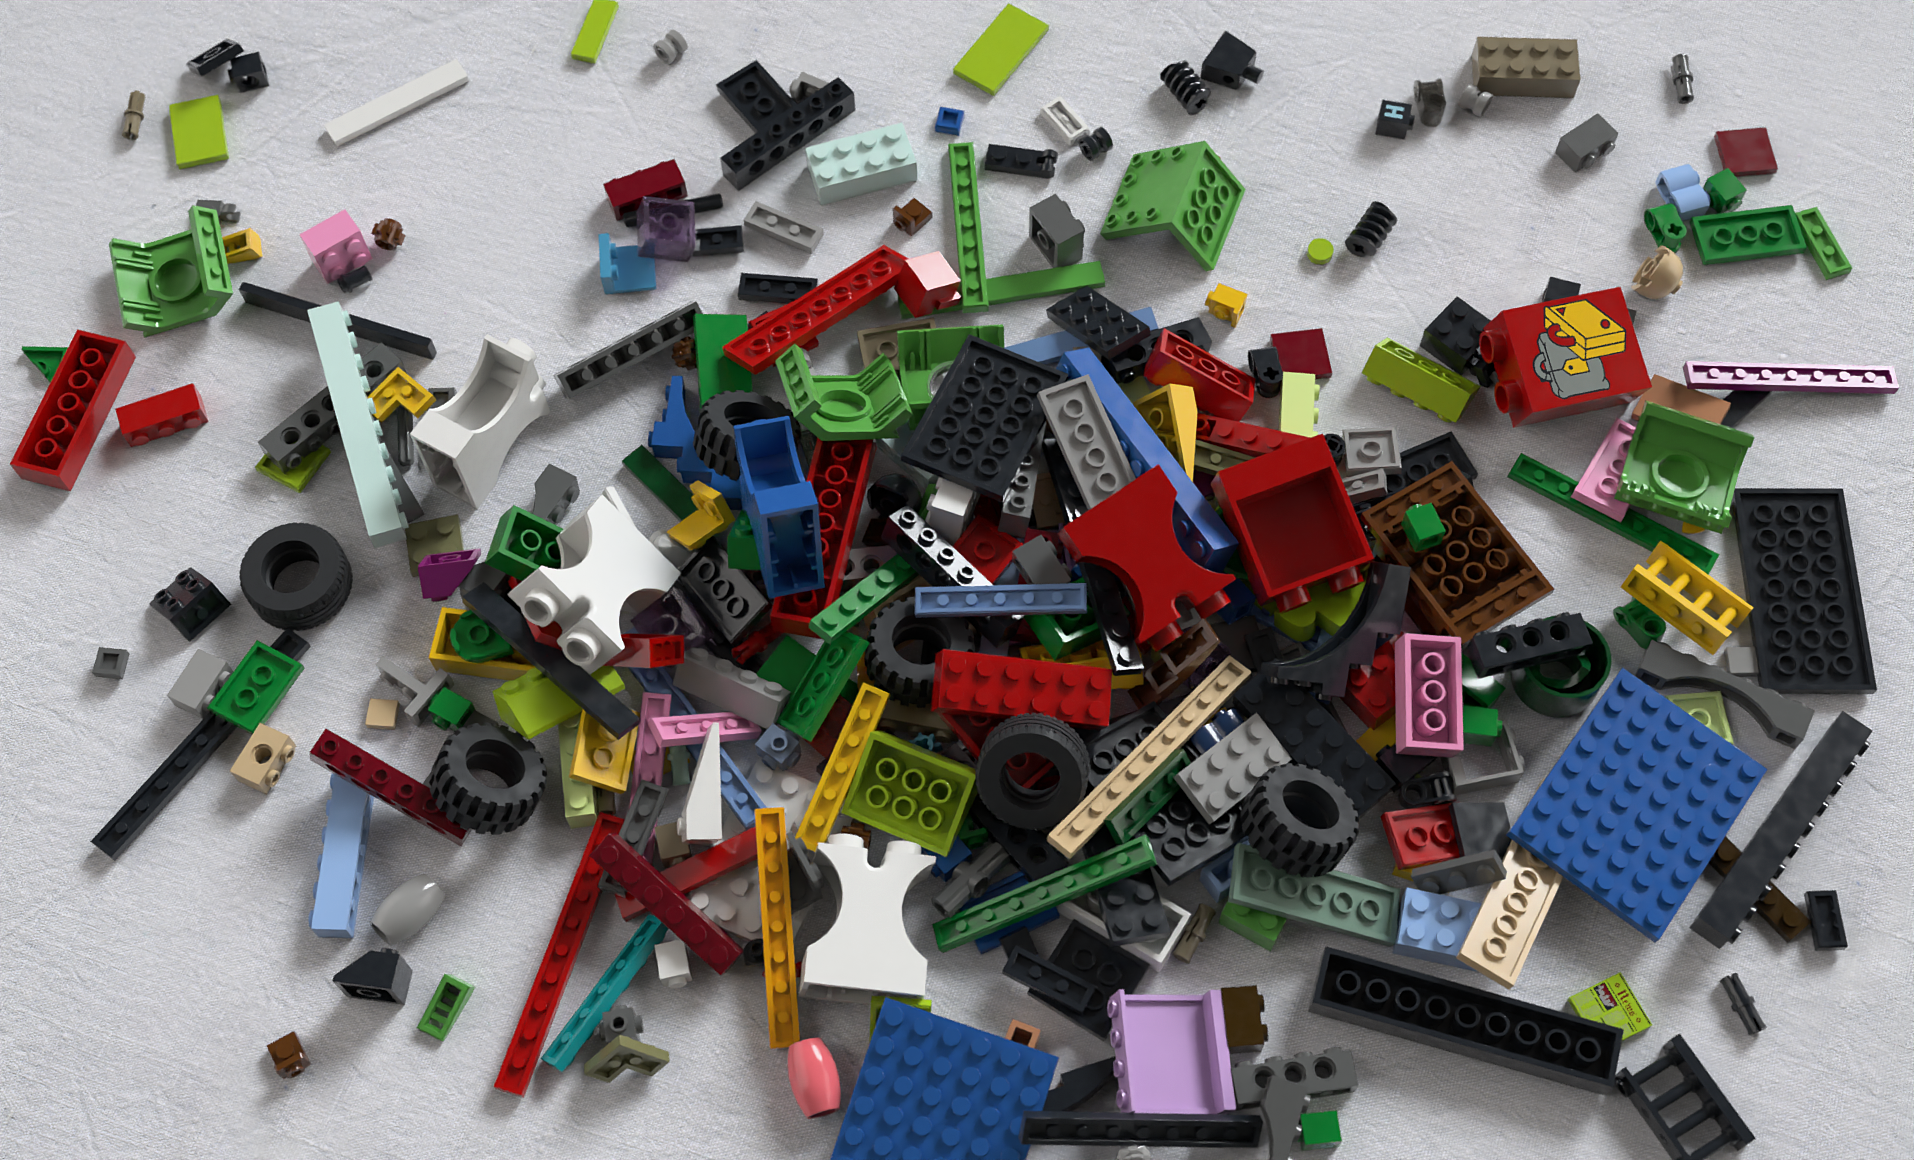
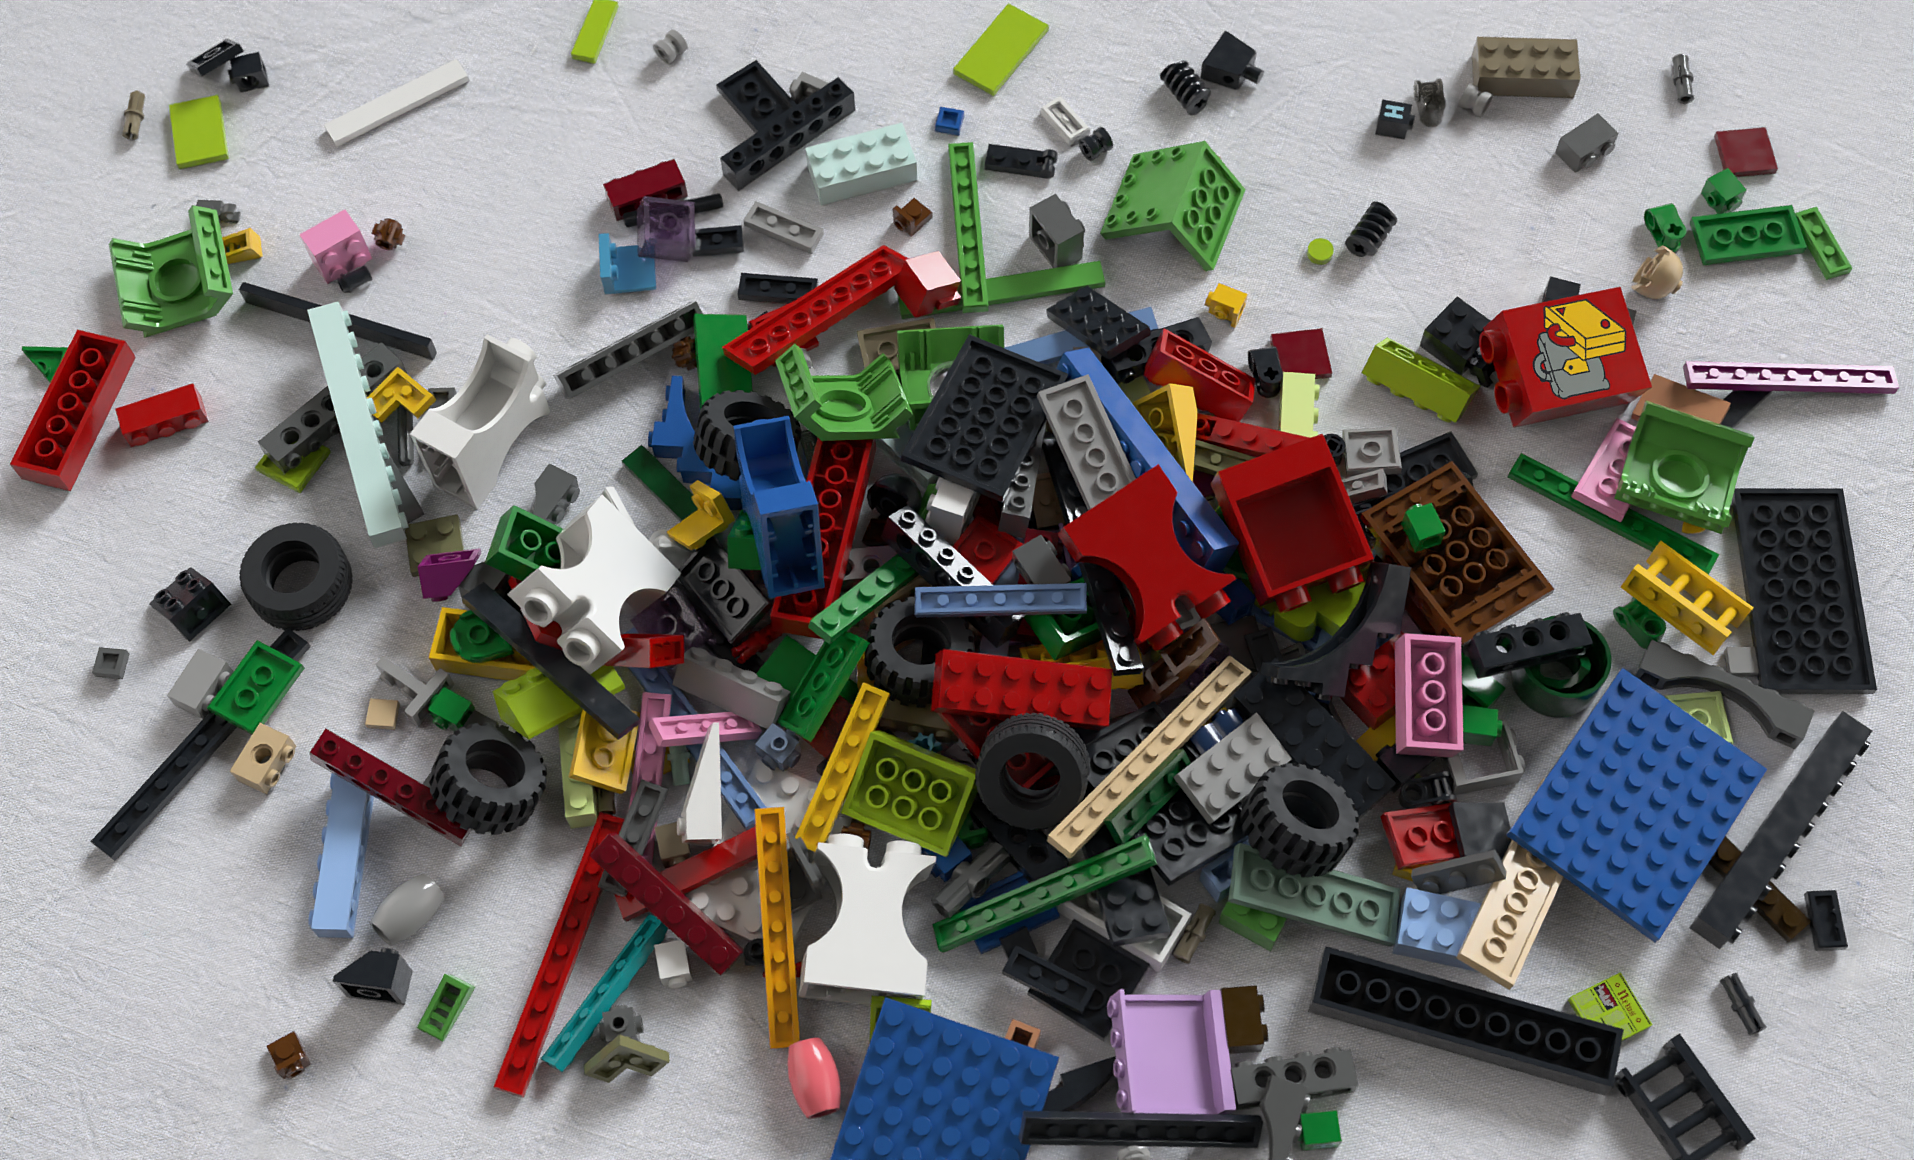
(1682, 189): light blue brick -> none

